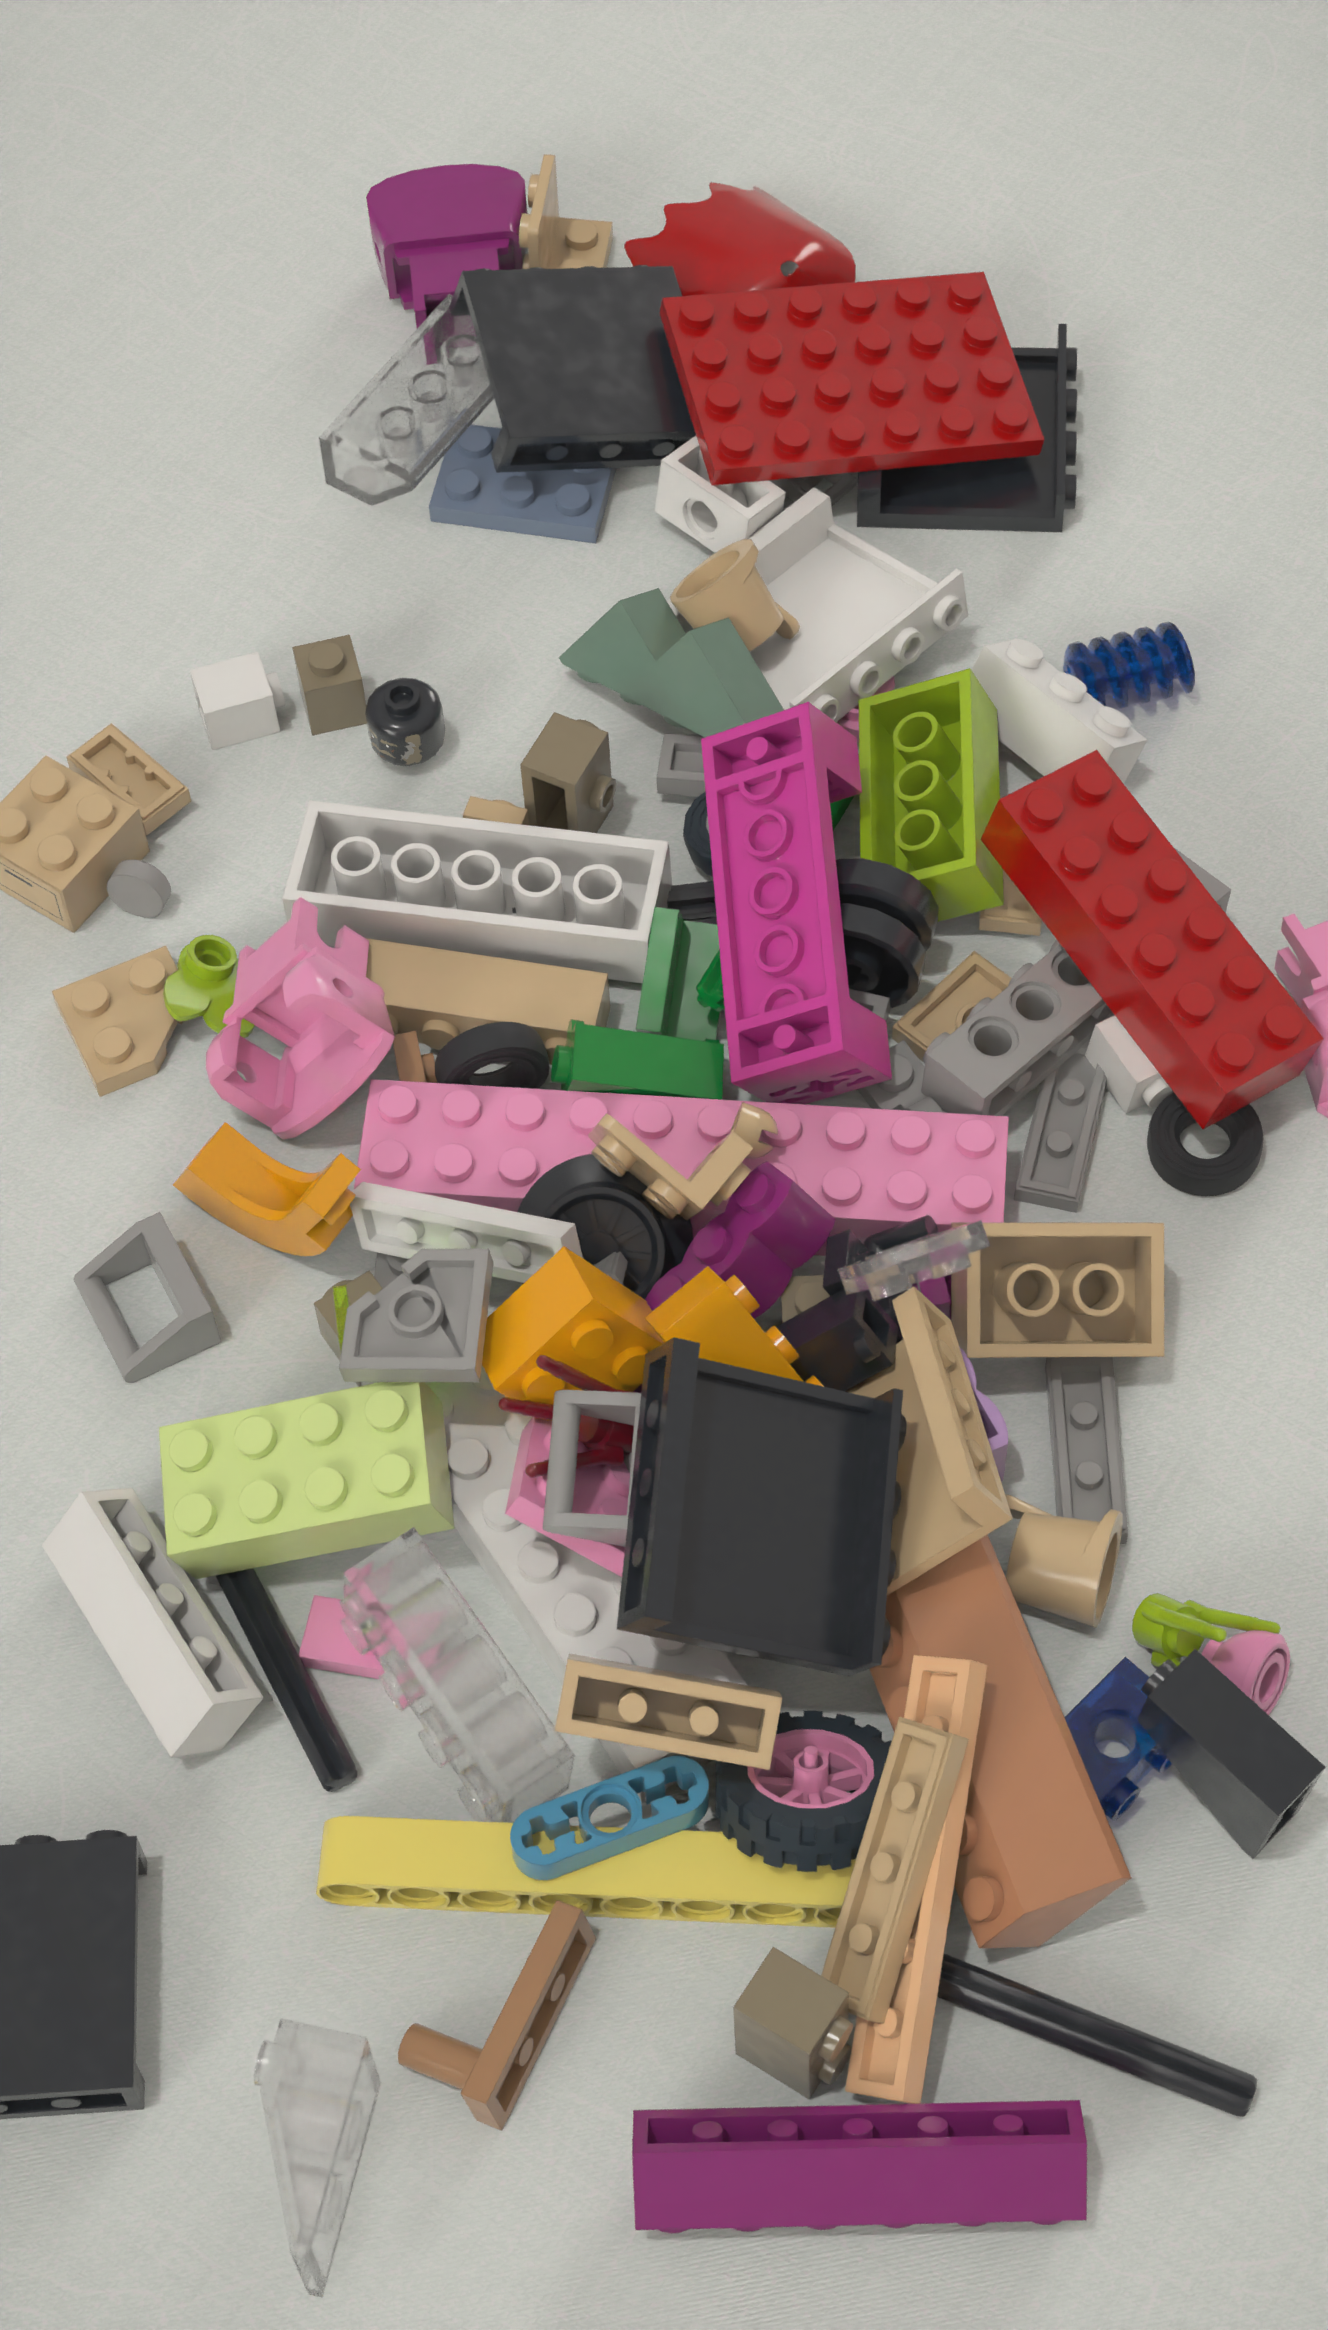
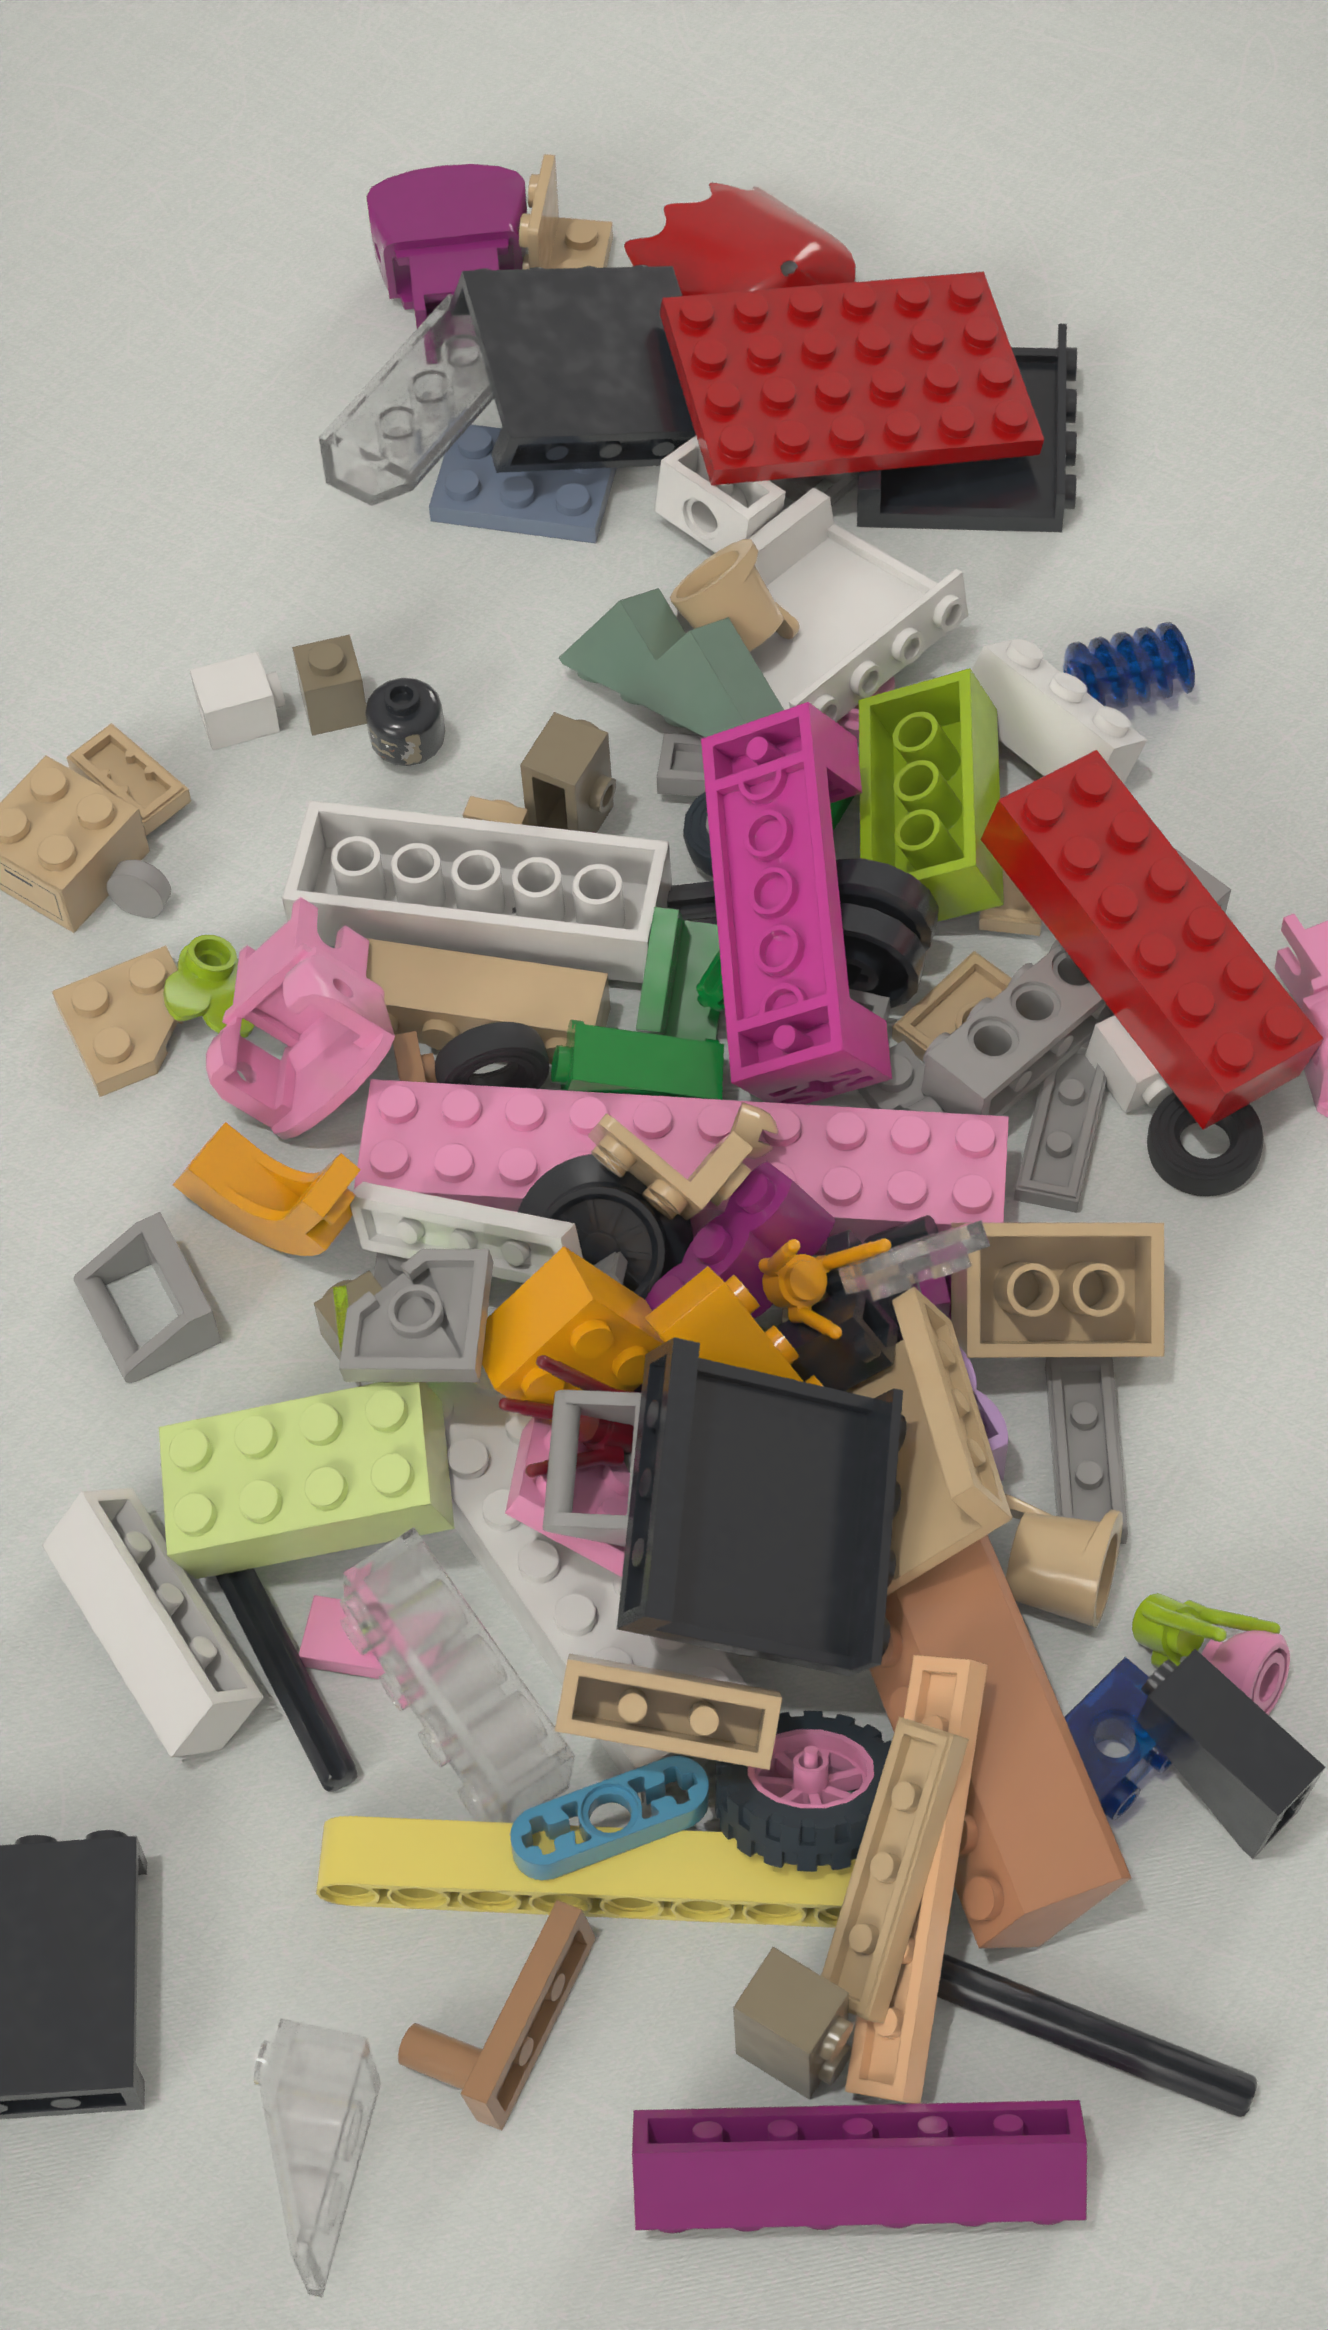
(801, 1280): none -> light orange plant

